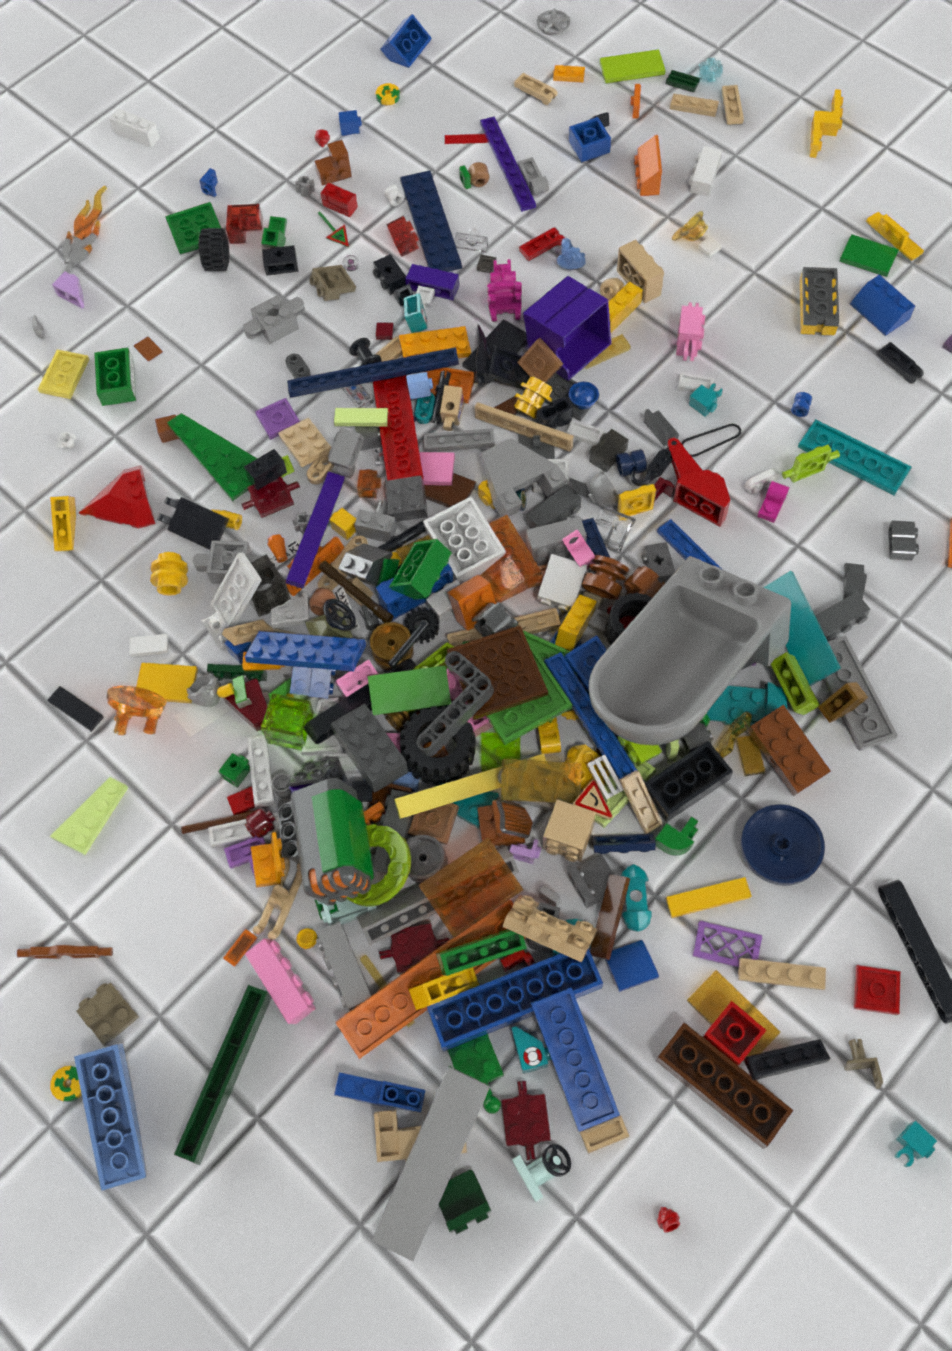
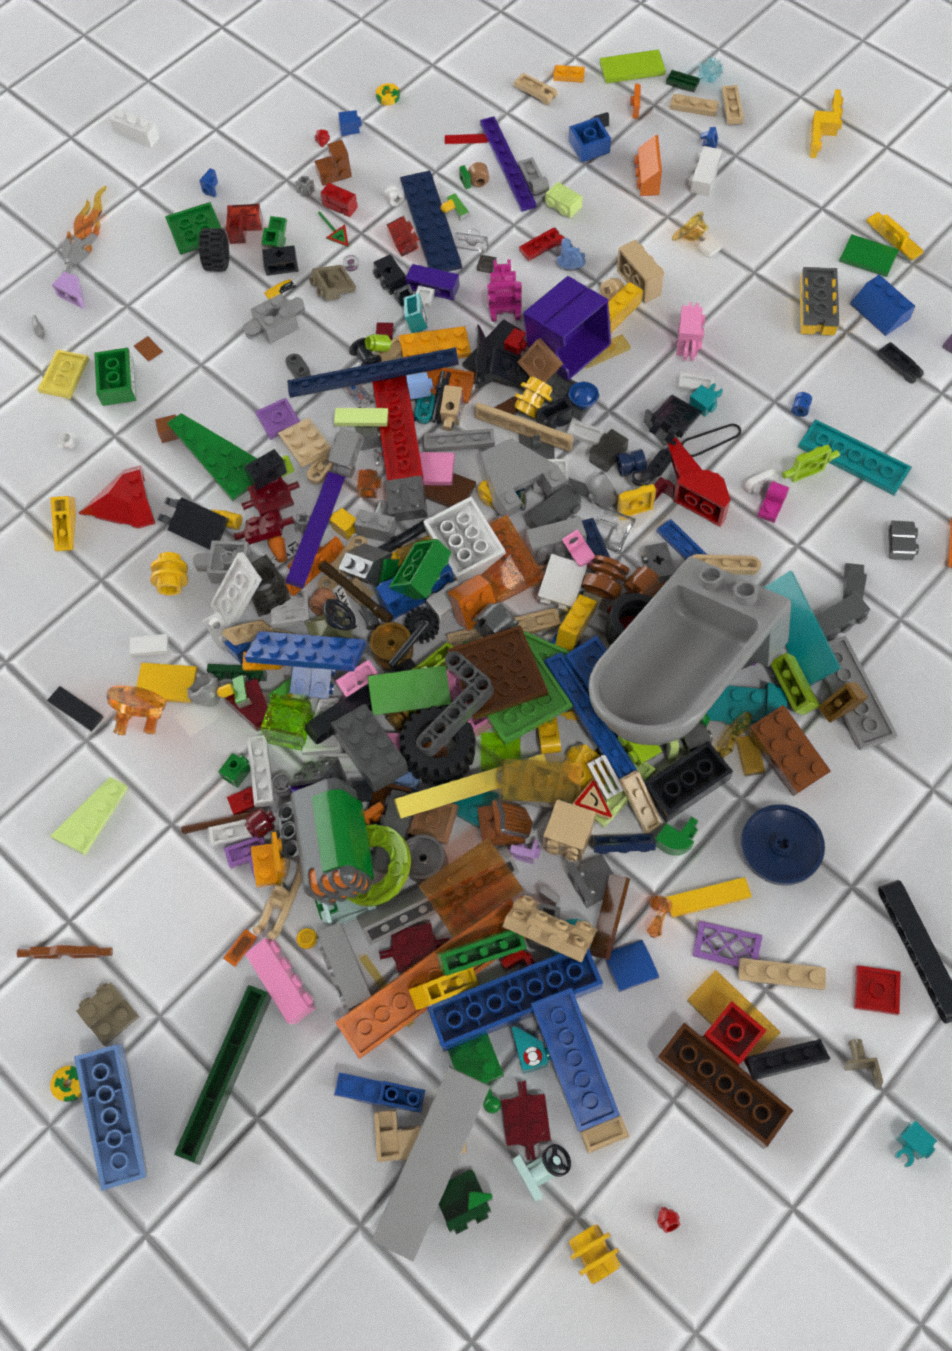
(264, 527): none -> dark red plate
(279, 288): none -> yellow sticker
(378, 343): none -> lime brick
(406, 42): blue slope -> none
(454, 202): none -> piece
(478, 1198): none -> green slope
(516, 341): none -> red brick
(553, 21): light grey wheel -> none
(563, 200): none -> yellowish green brick
(594, 1254): none -> yellow piece
(637, 914): teal piece -> none
(658, 904): none -> clear orange piece
(675, 417): none -> black tile
(711, 137): none -> blue tile
(733, 563): none -> tan plate

